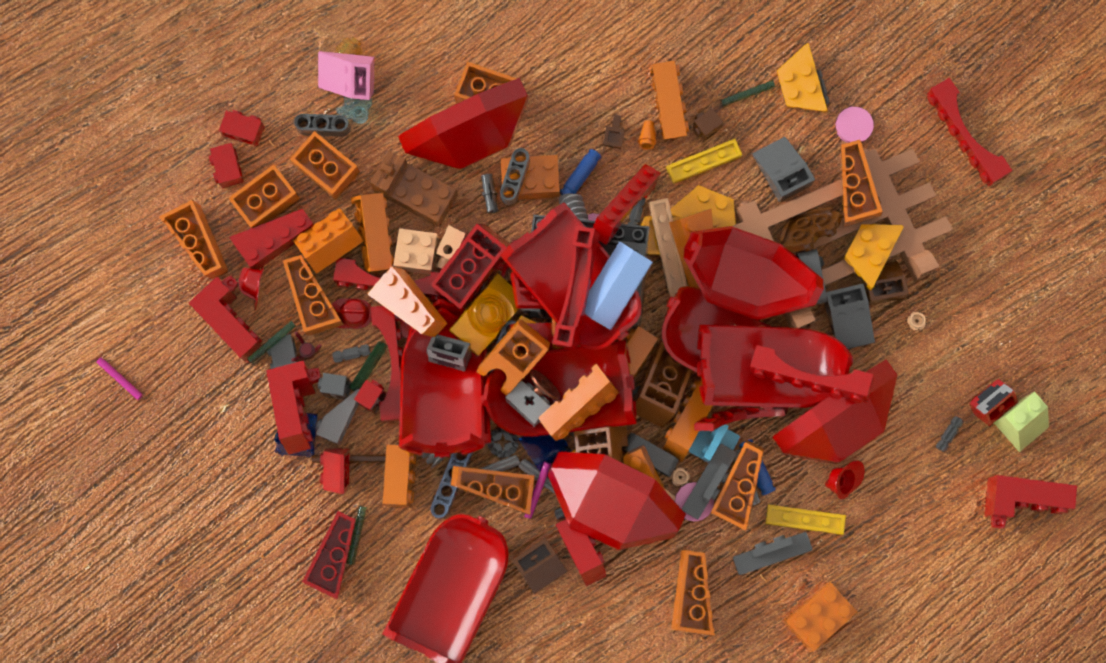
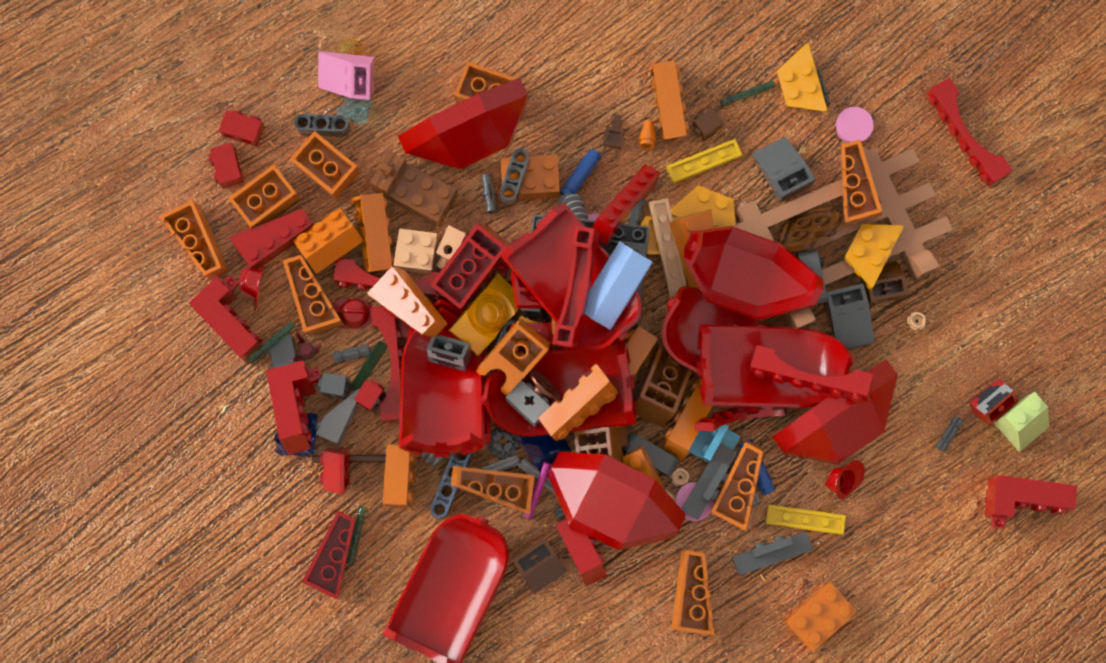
(119, 378): dark pink bar -> none

